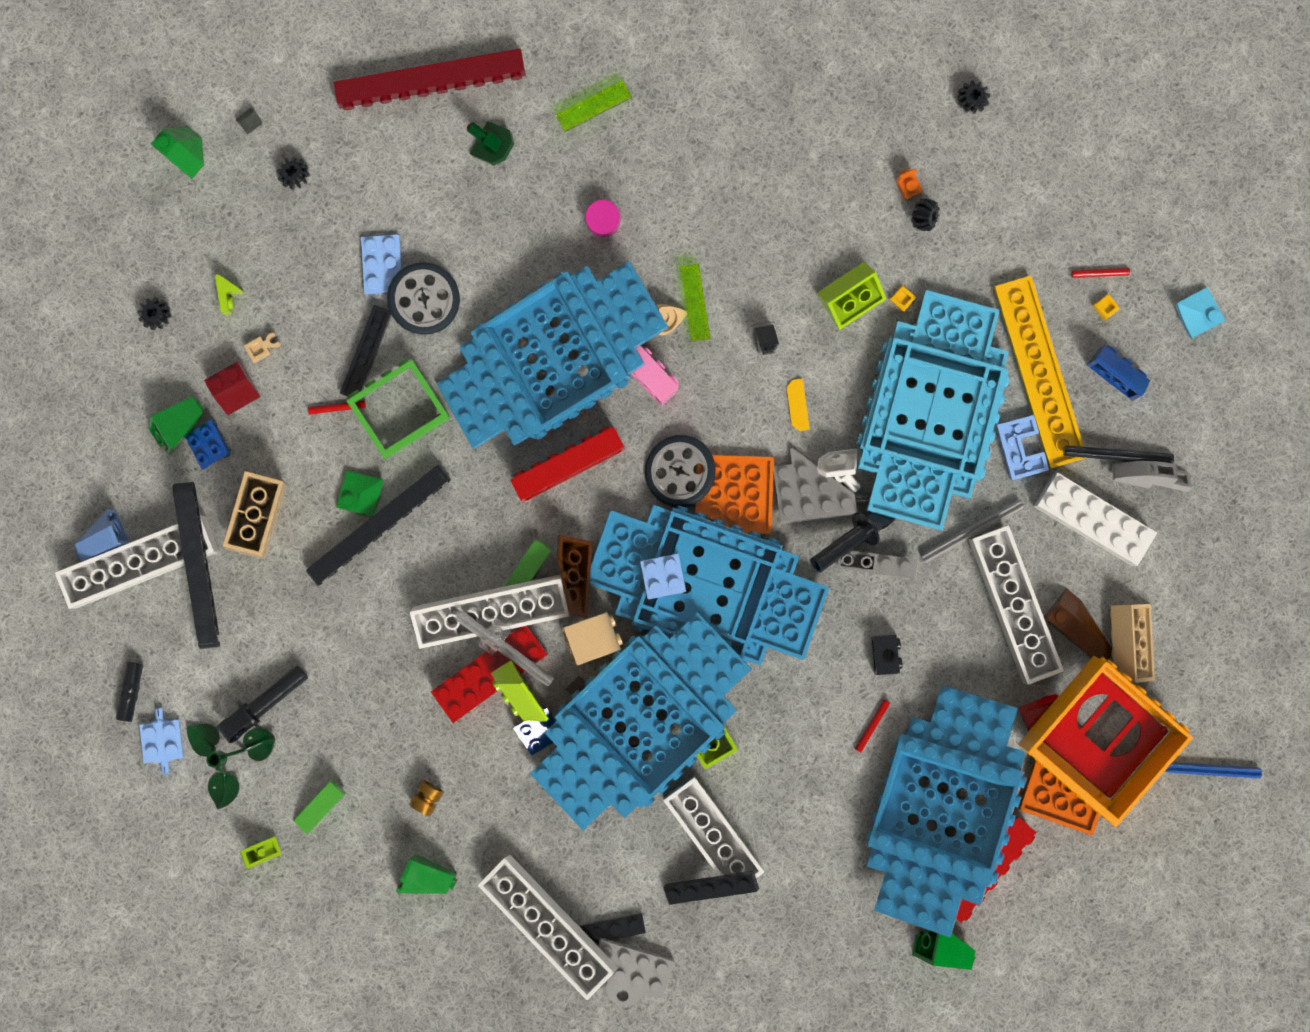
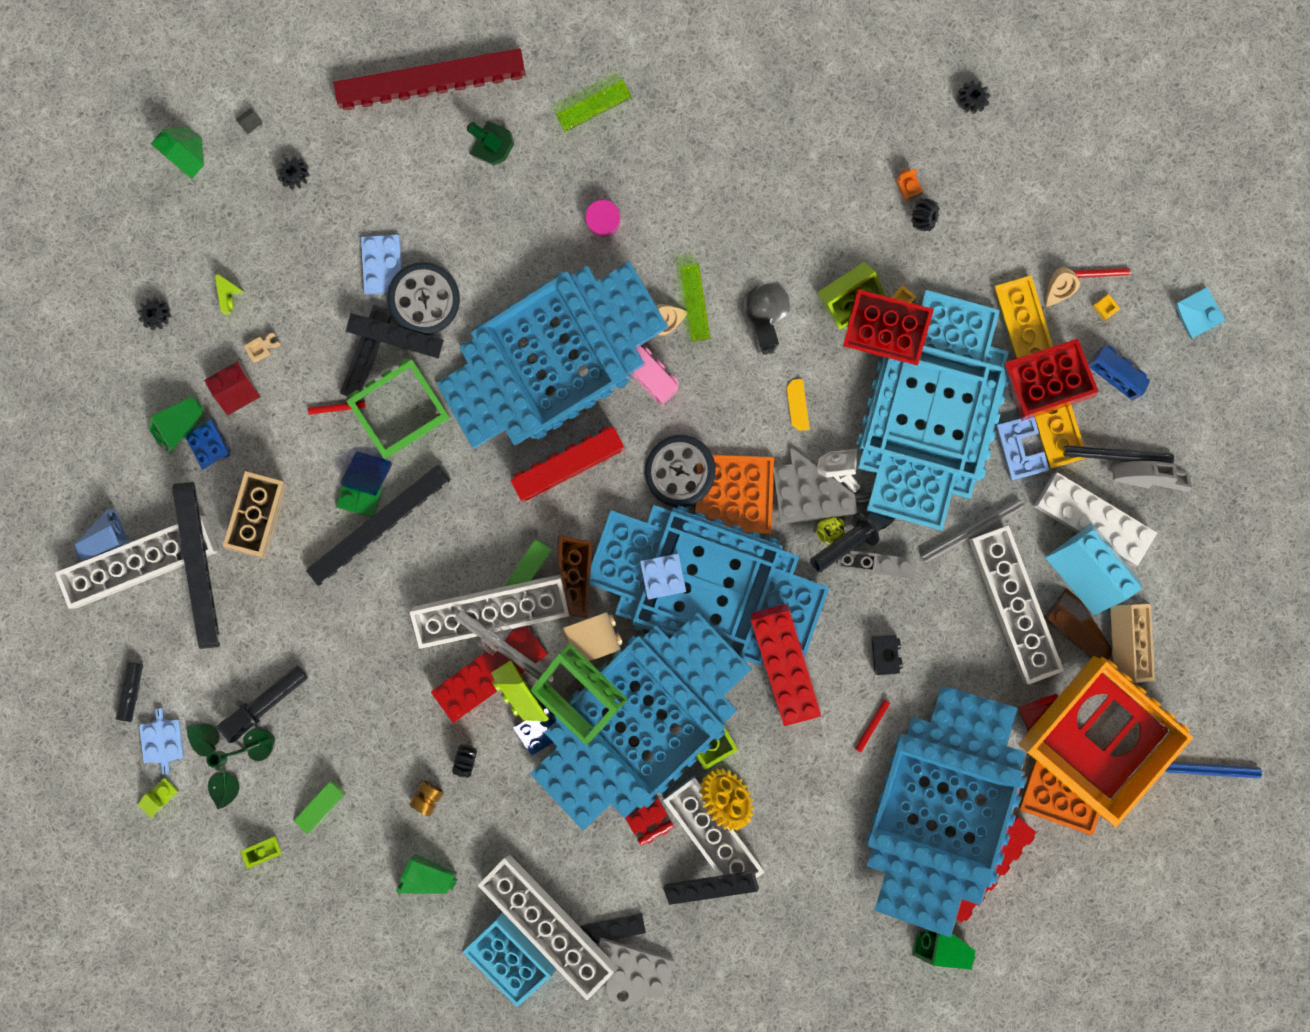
(157, 797): none -> lime slope
(366, 473): none -> clear blue tile
(394, 335): none -> black plate
(464, 761): none -> black gear
(510, 959): none -> medium azure slope
(592, 680): none -> bright green window
(647, 816): none -> red plate
(726, 799): none -> yellow gear
(765, 305): none -> dark grey hat
(786, 664): none -> red brick
(830, 529): none -> neon yellow head
(887, 327): none -> red slope
(1050, 379): none -> red slope
(1060, 286): none -> tan piece
(1094, 570): none -> medium azure slope

